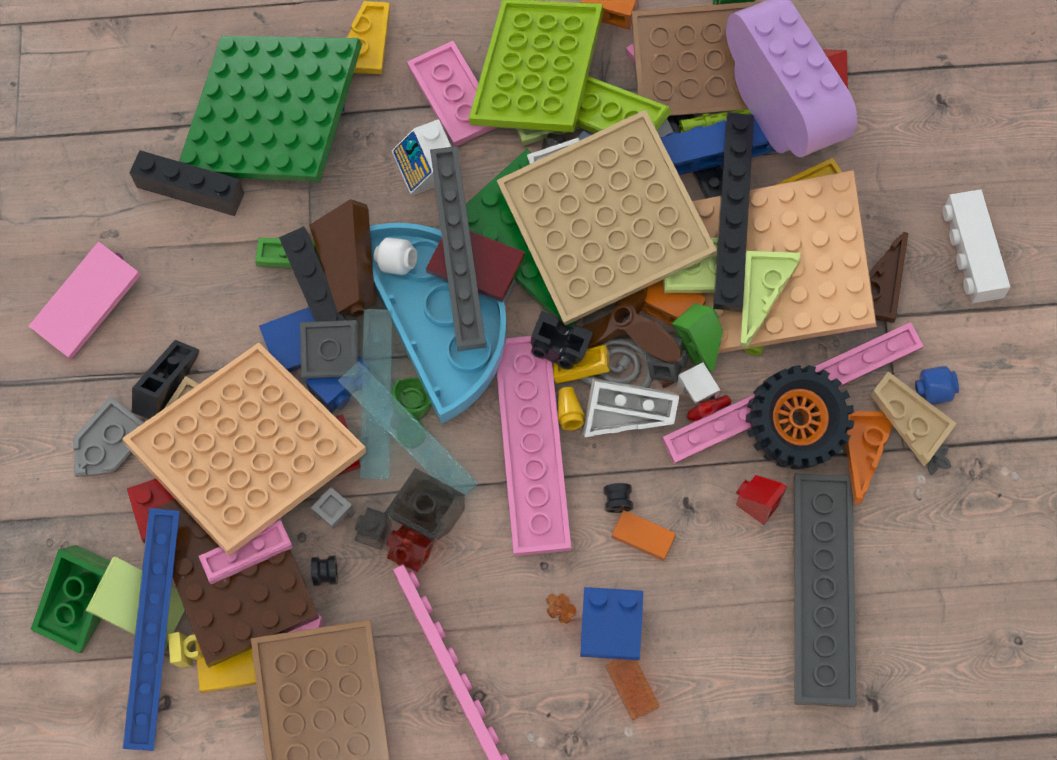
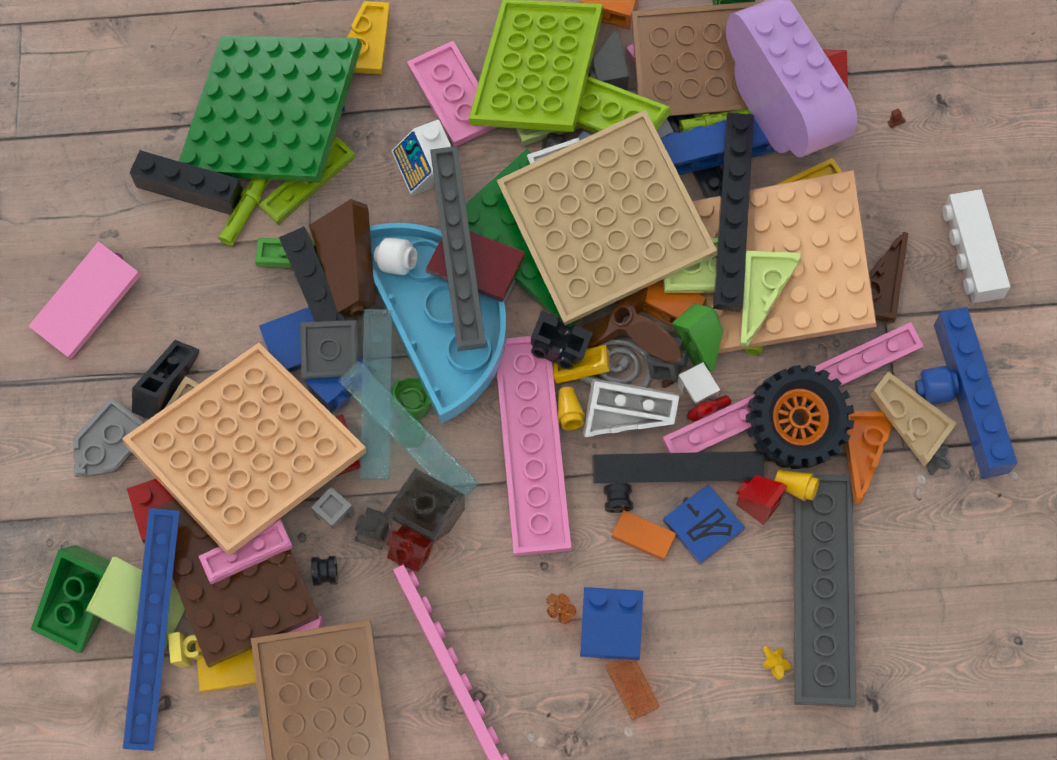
(249, 199): none -> lime pin
(294, 193): none -> lime tile
(610, 63): none -> dark grey slope
(677, 467): none -> black tile
(703, 524): none -> blue tile
(775, 662): none -> yellow plant
(799, 484): none -> yellow cone
(896, 118): none -> copper piece
(976, 393): none -> blue brick

